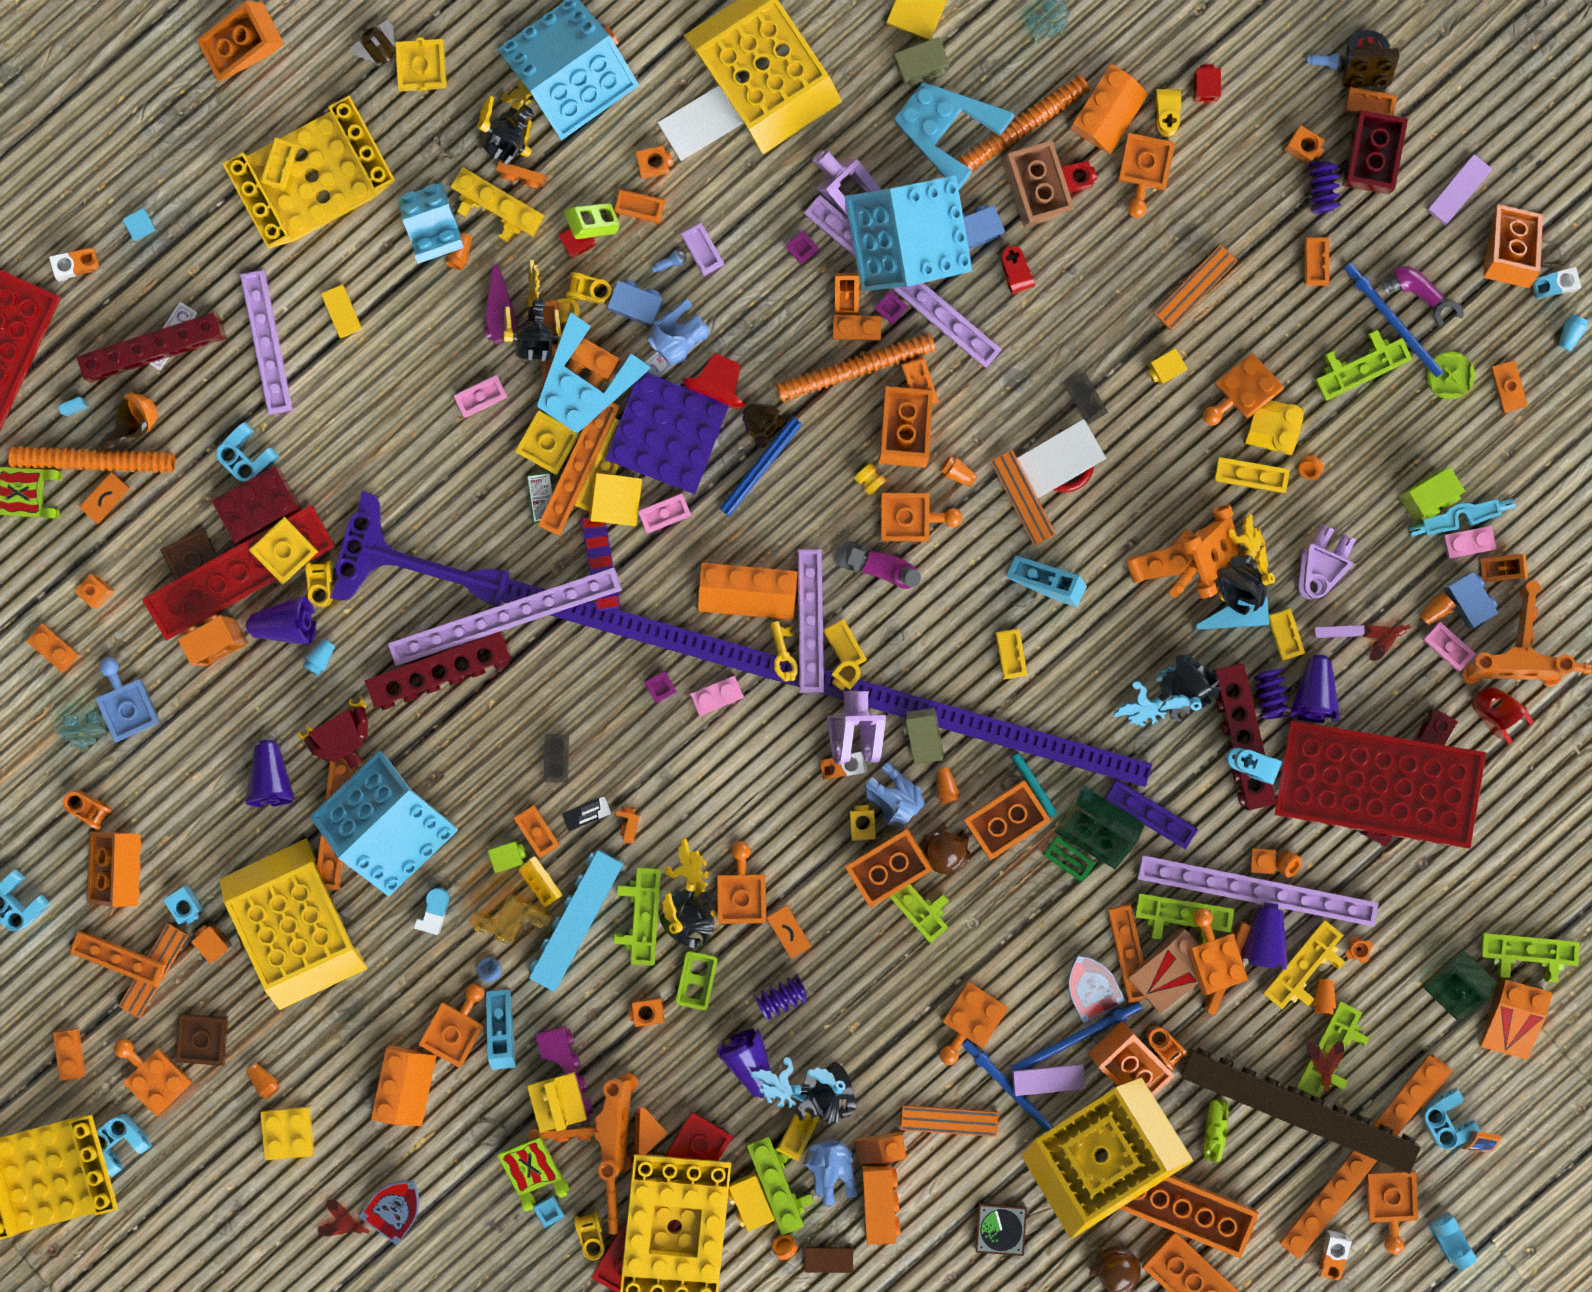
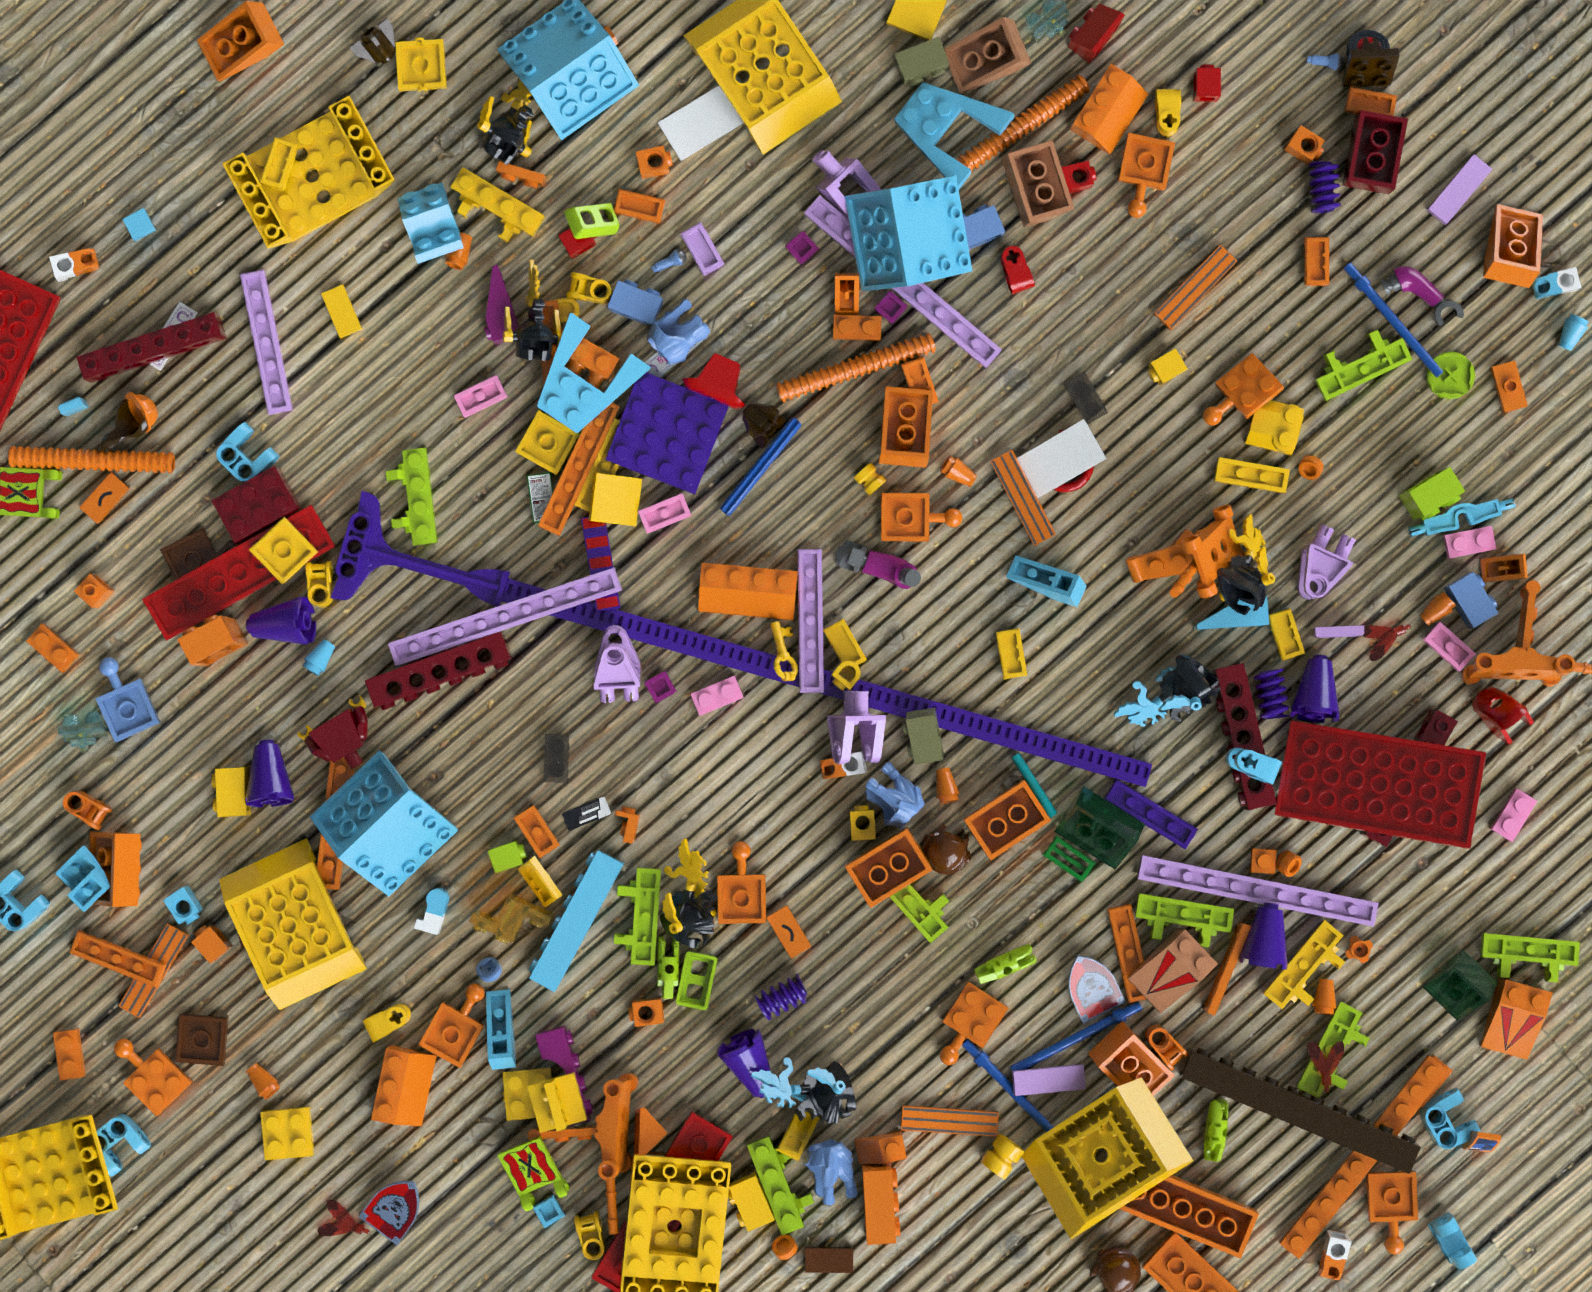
(84, 878): none -> medium azure slope
(231, 791): none -> yellow brick
(384, 1023): none -> yellow piece
(421, 516): none -> lime hinge
(516, 1093): none -> yellow plate
(617, 666): none -> lavender piece
(670, 978): none -> lime hinge
(987, 55): none -> nougat slope
(1001, 1229): tile -> none
(1002, 1156): none -> yellow wheel
(1006, 964): none -> lime hinge
(1095, 32): none -> red slope
(1216, 960): orange plate -> none
(1513, 815): none -> bright pink plate

